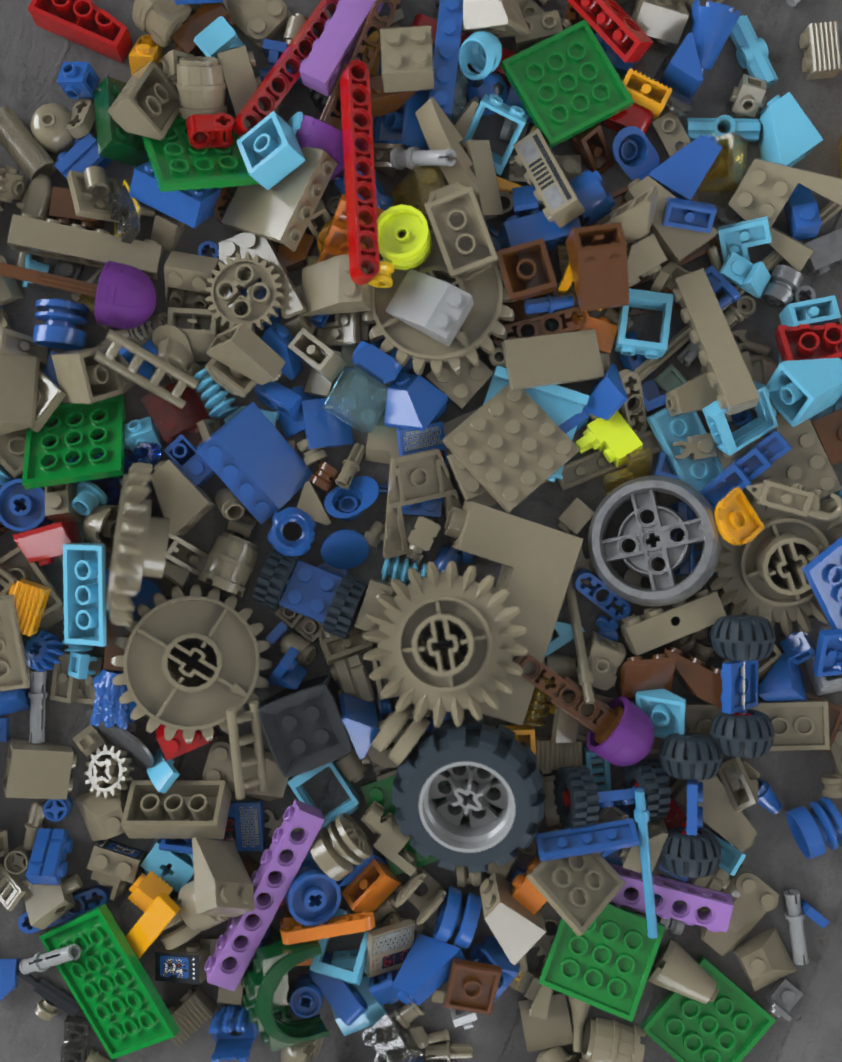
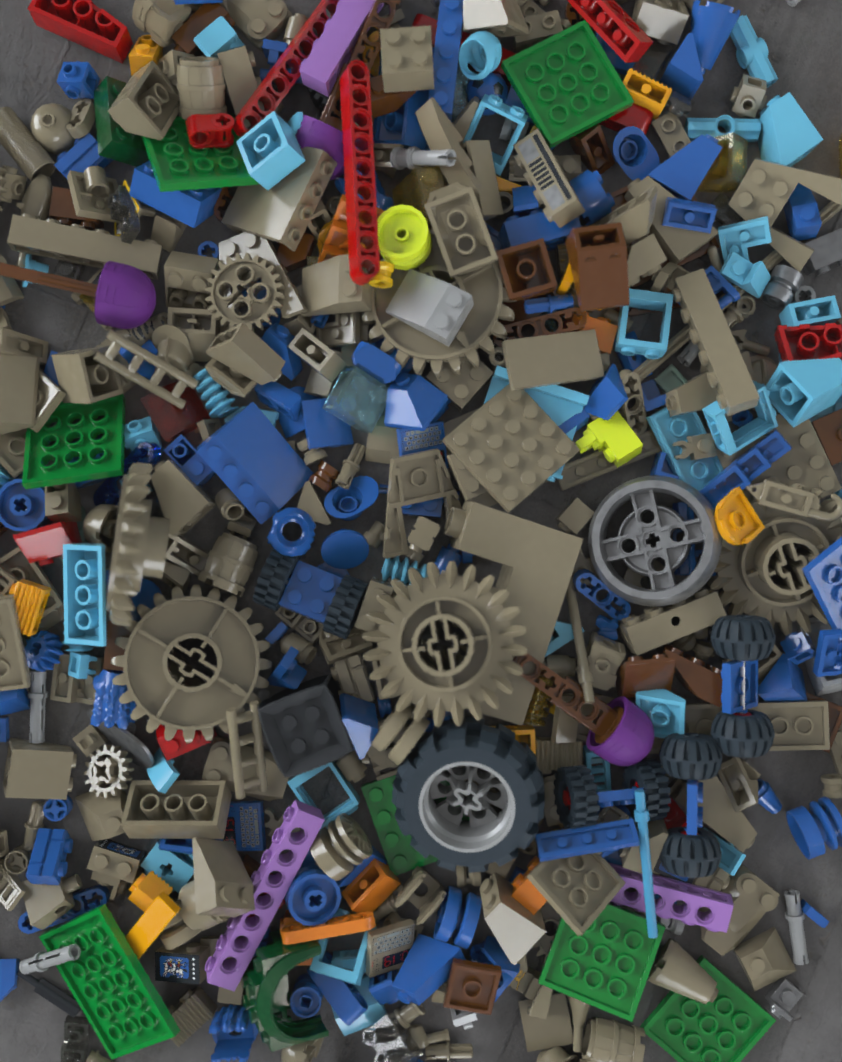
(45, 1010): dark tan plate -> none
(61, 323): blue wheel -> none
(88, 498): medium azure piece -> none
(389, 837): dark tan plate -> none
(637, 465): clear yellow tile -> none
(821, 50): dark tan brick -> none

